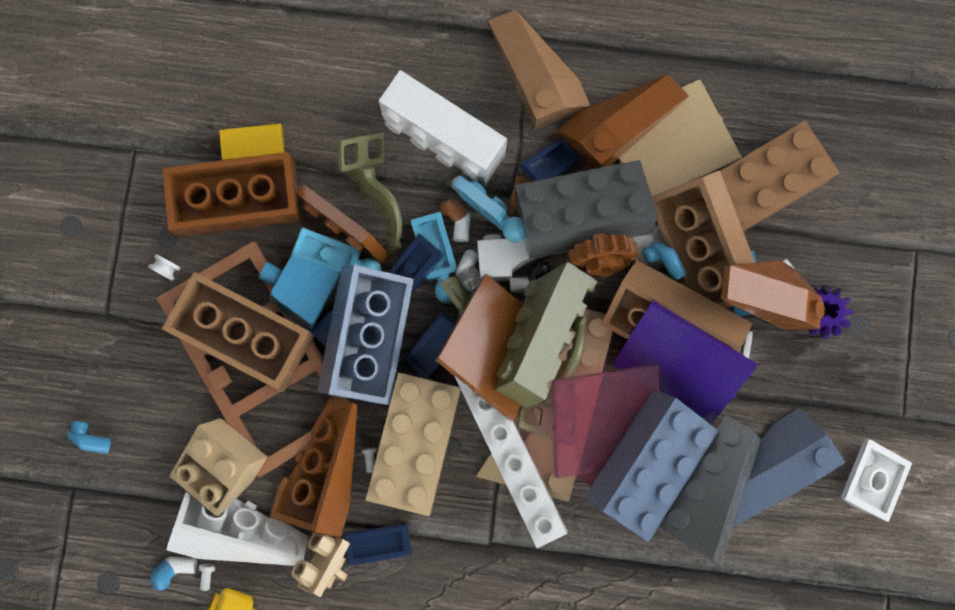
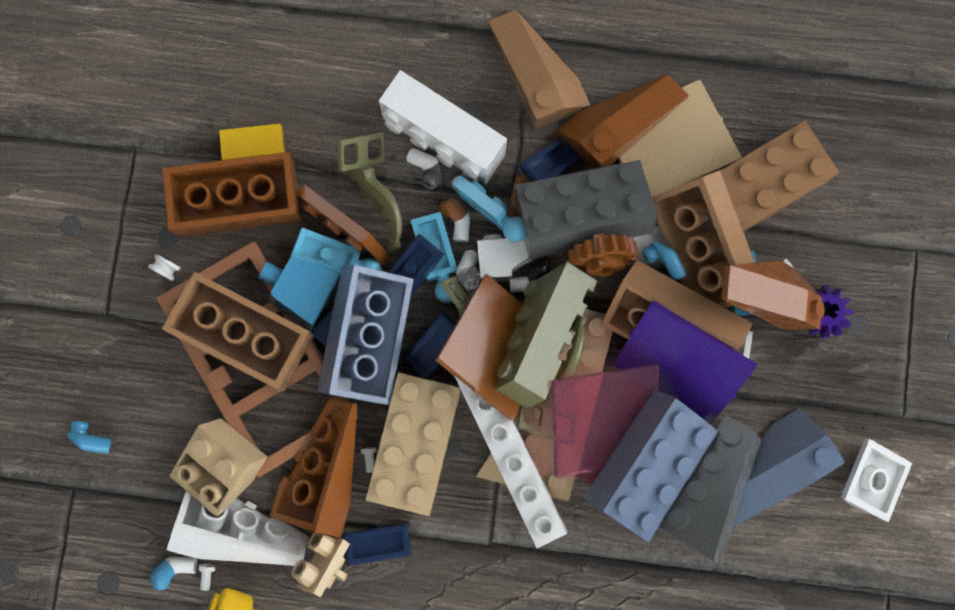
(431, 168): none -> arm

